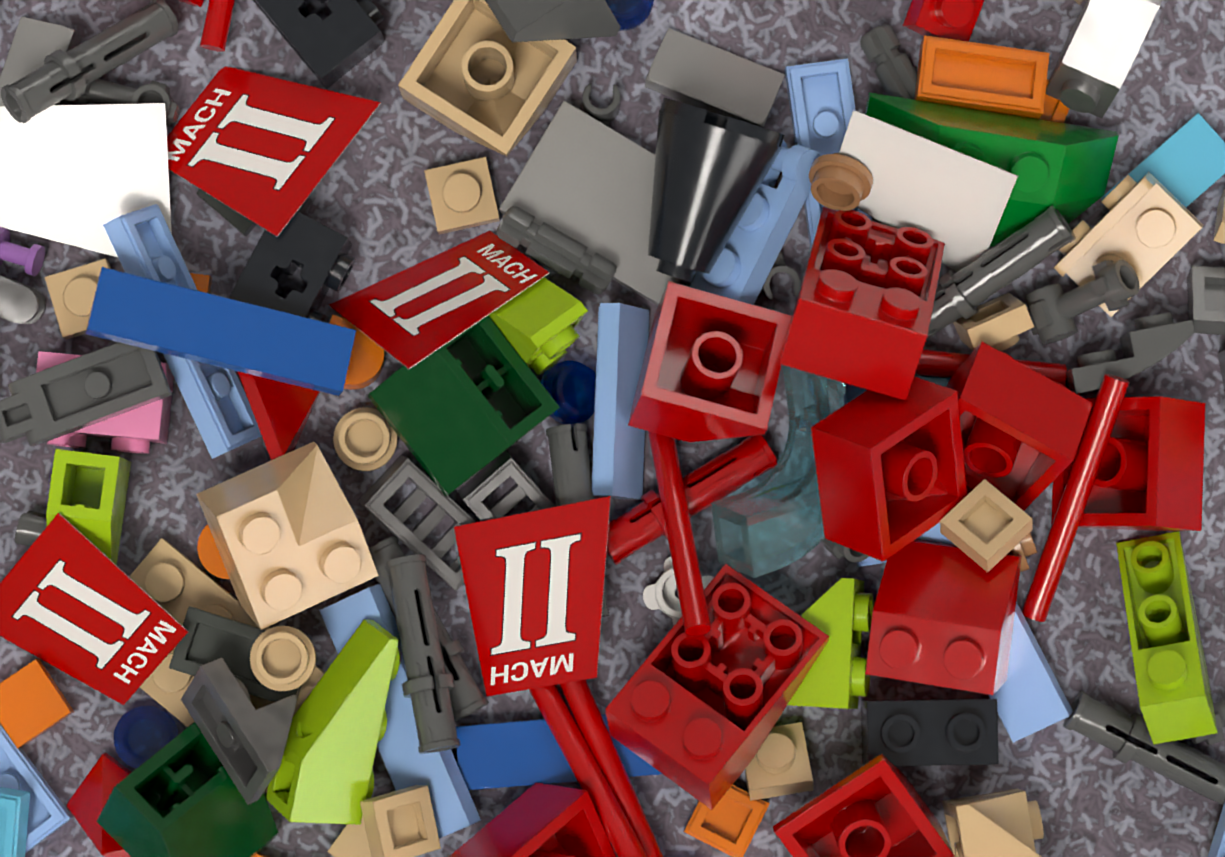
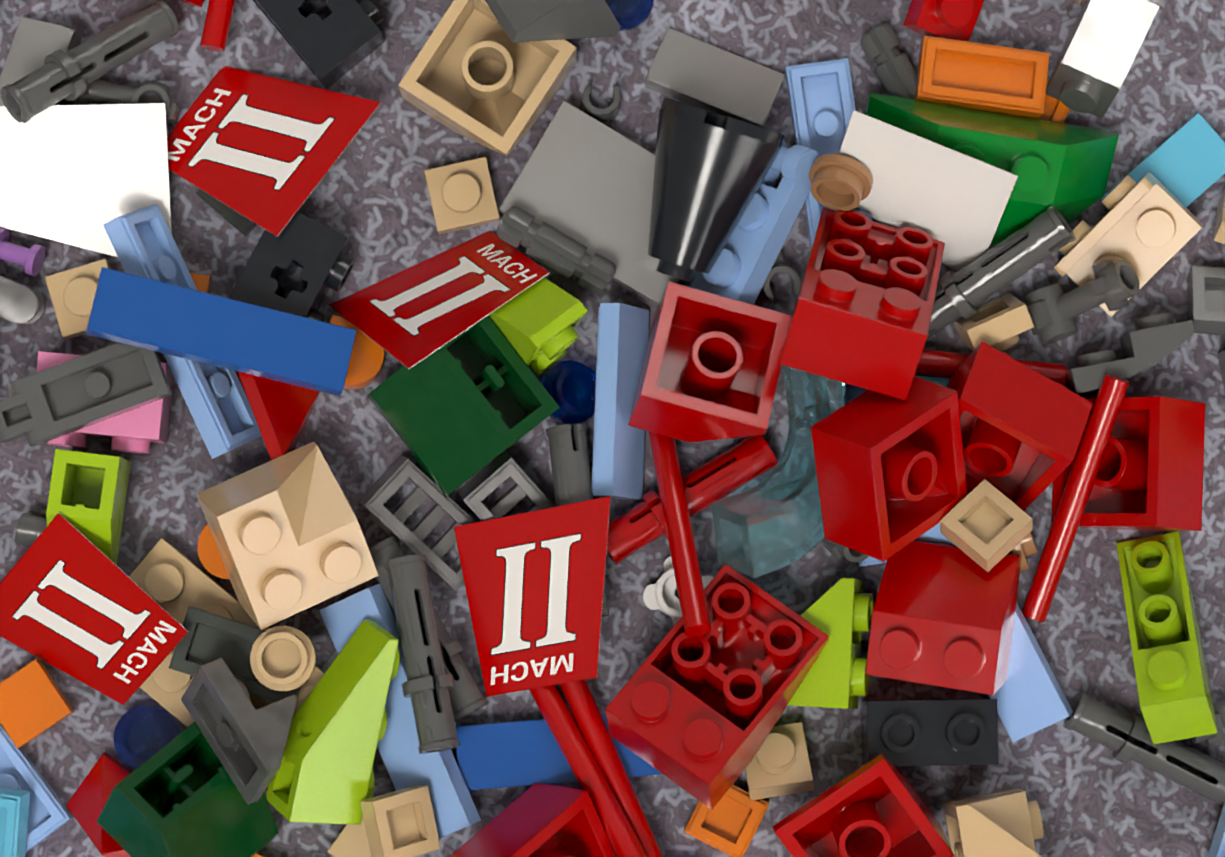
(364, 439): tan plate -> none

